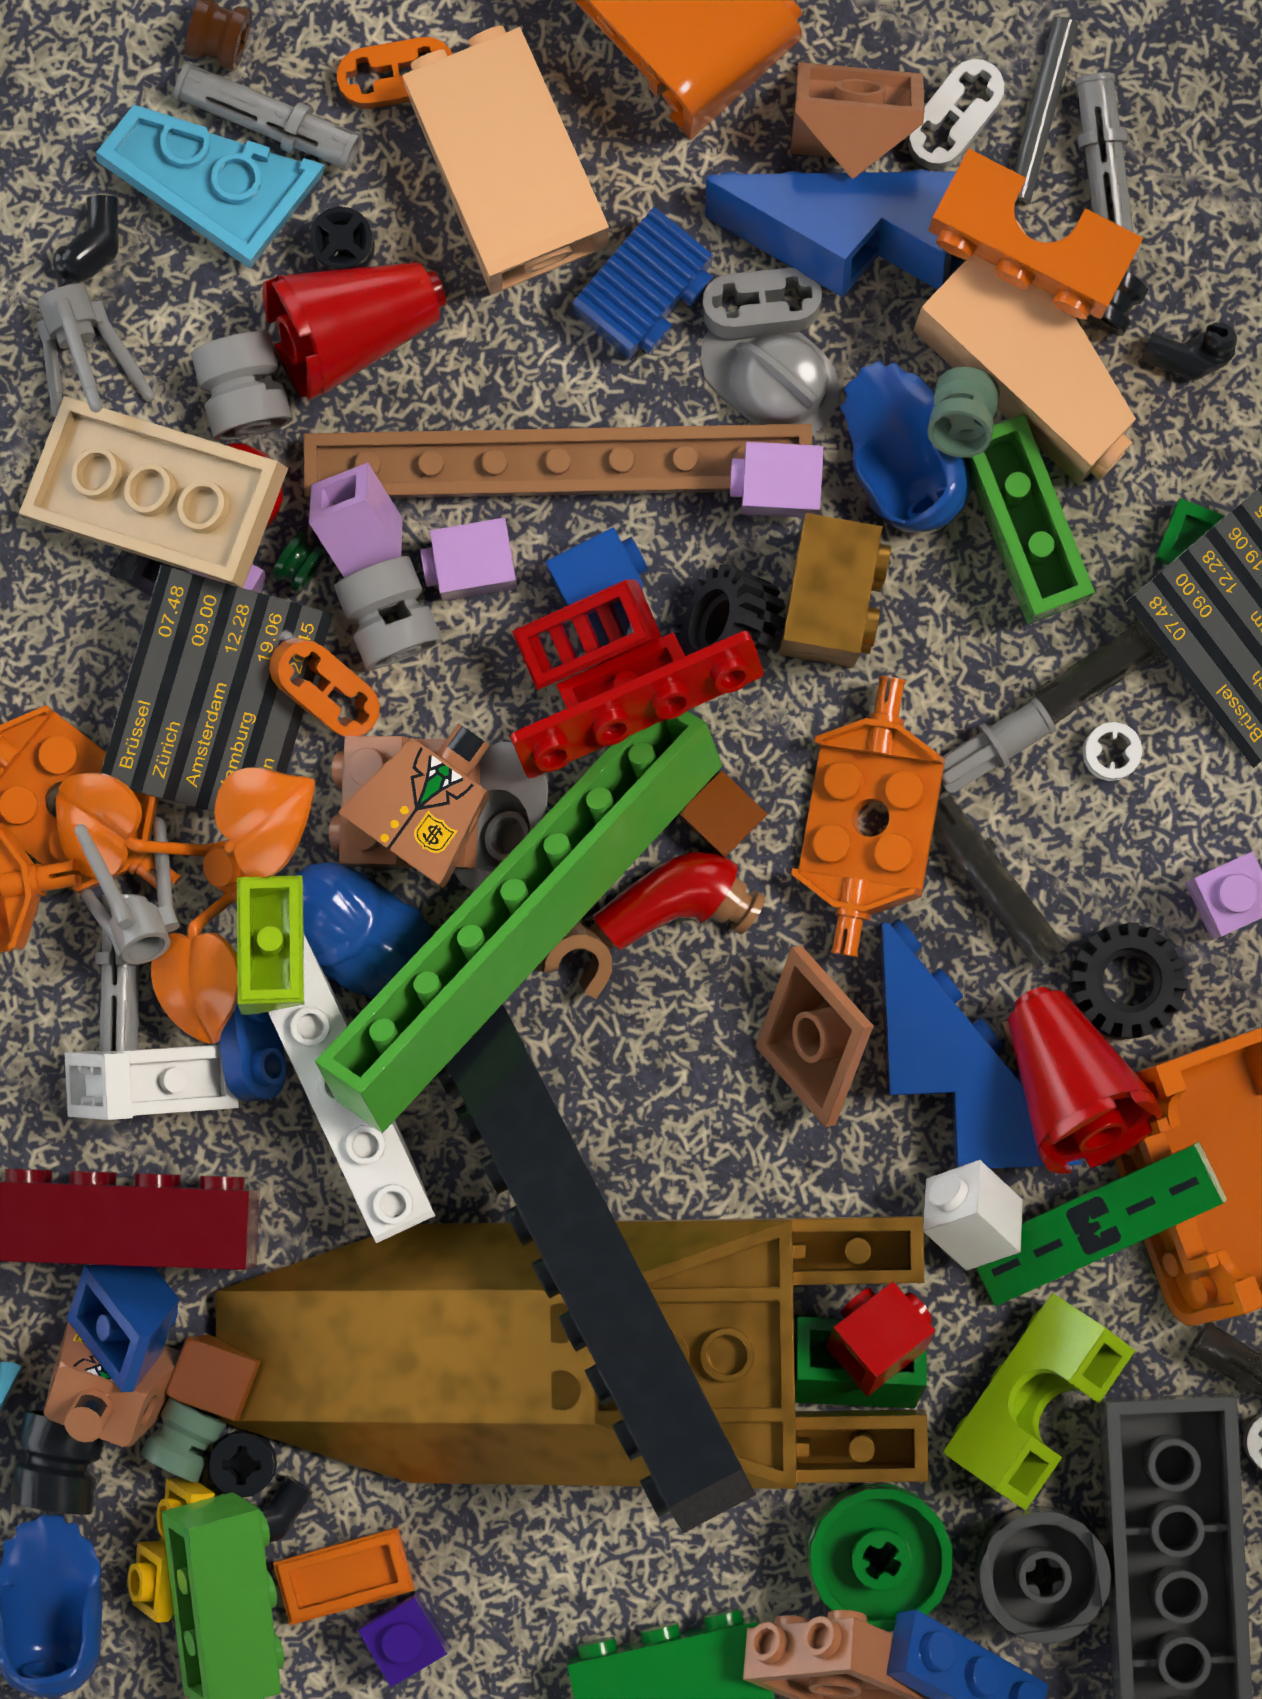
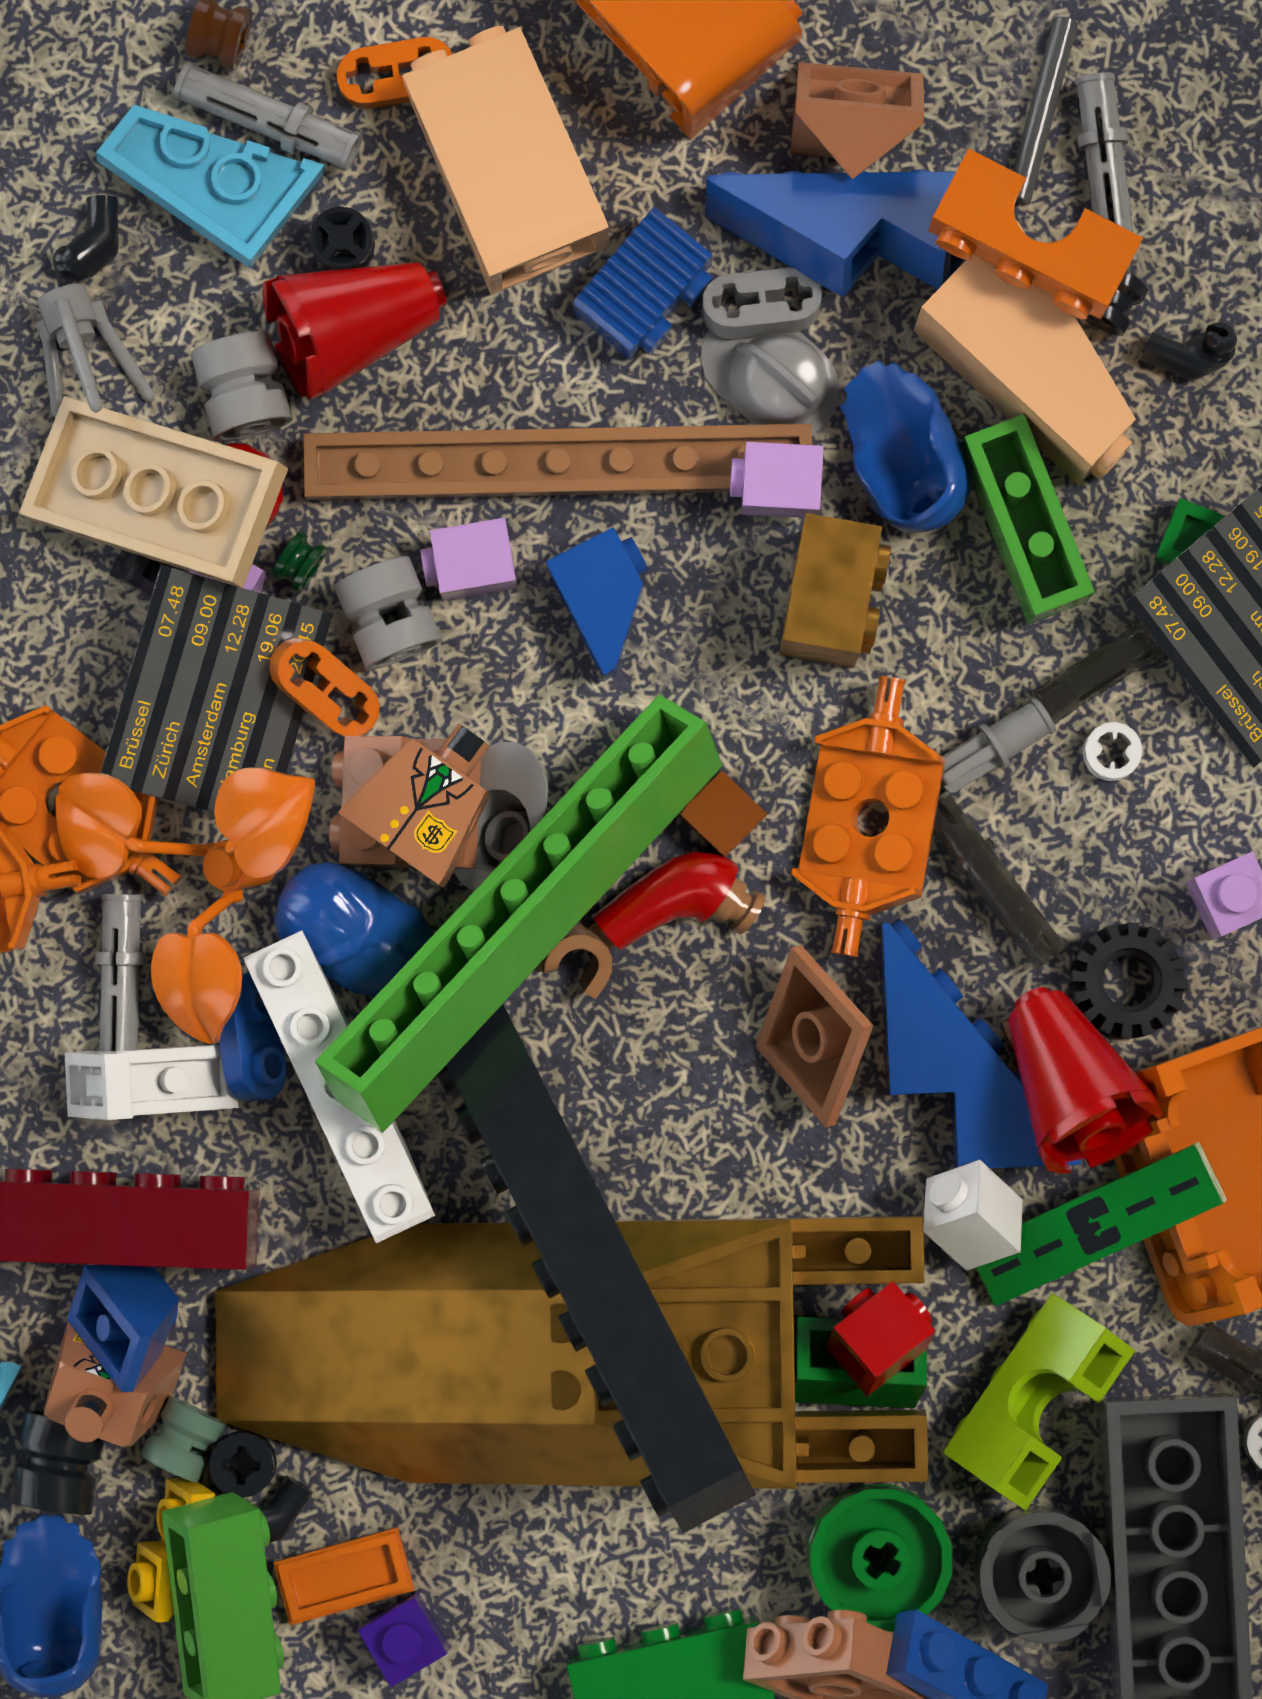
(136, 926): light grey plant -> none
(213, 1376): dark orange slope -> none
(270, 943): lime slope -> none
(355, 519): lavender brick -> none
(633, 694): red bracket -> none
(638, 613): red slope -> none
(728, 605): black tyre -> none
(963, 412): sand green wheel -> none
(967, 123): white beam -> none

